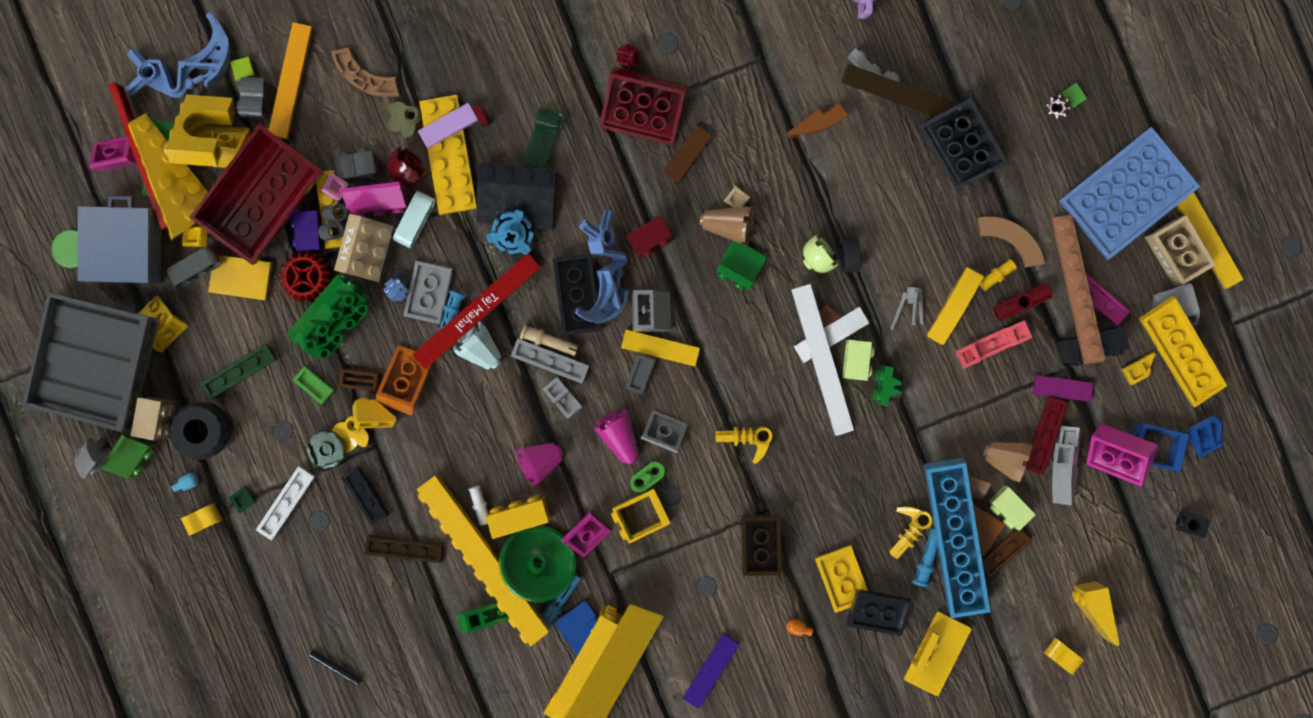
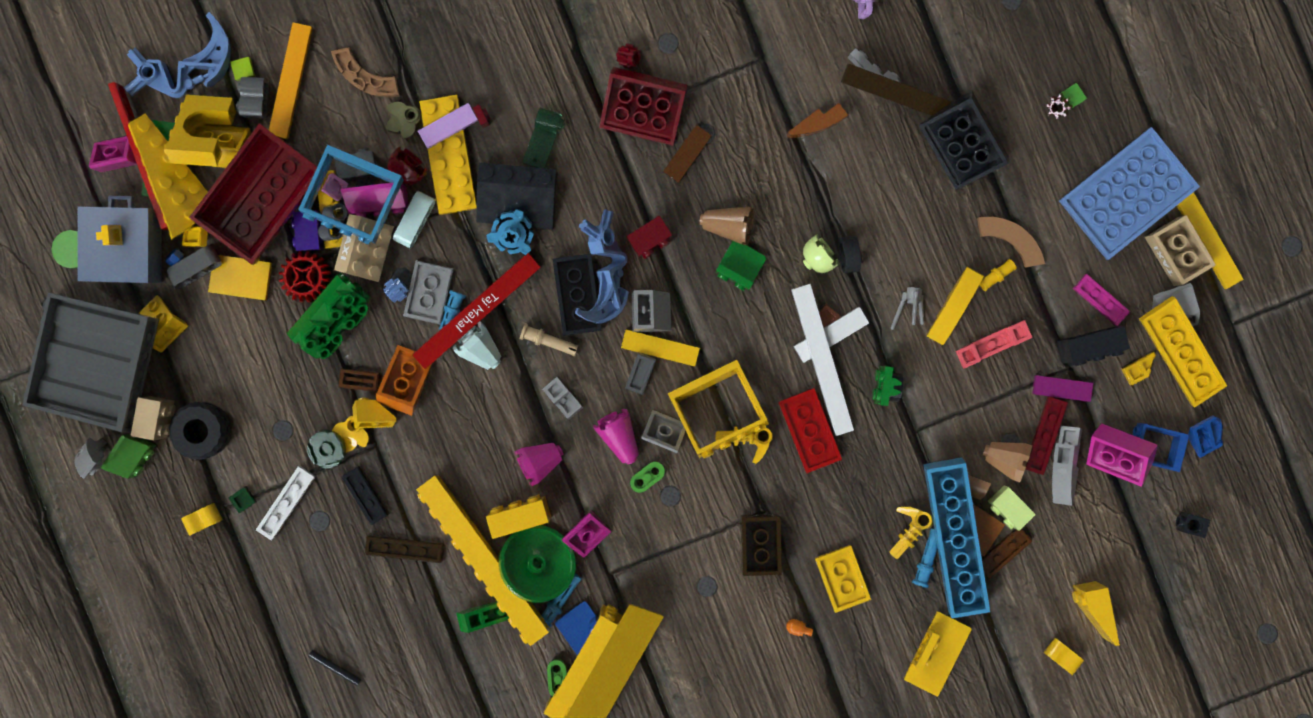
(110, 235): none -> yellow tile
(174, 257): none -> blue tile
(186, 482): medium azure cylinder -> none
(238, 371): dark green plate -> none
(313, 385): bright green tile -> none
(333, 153): none -> dark azure window
(479, 504): white pin -> none
(550, 361): light grey plate -> none
(555, 677): none -> bright green plate
(624, 532): yellow window -> none
(705, 382): none -> yellow window
(710, 671): dark purple tile -> none
(736, 198): tan tile -> none
(810, 430): none -> red plate
(857, 360): yellowish green brick -> none
(879, 612): black plate -> none
(1012, 307): dark red piece -> none
(1078, 289): nougat plate -> none

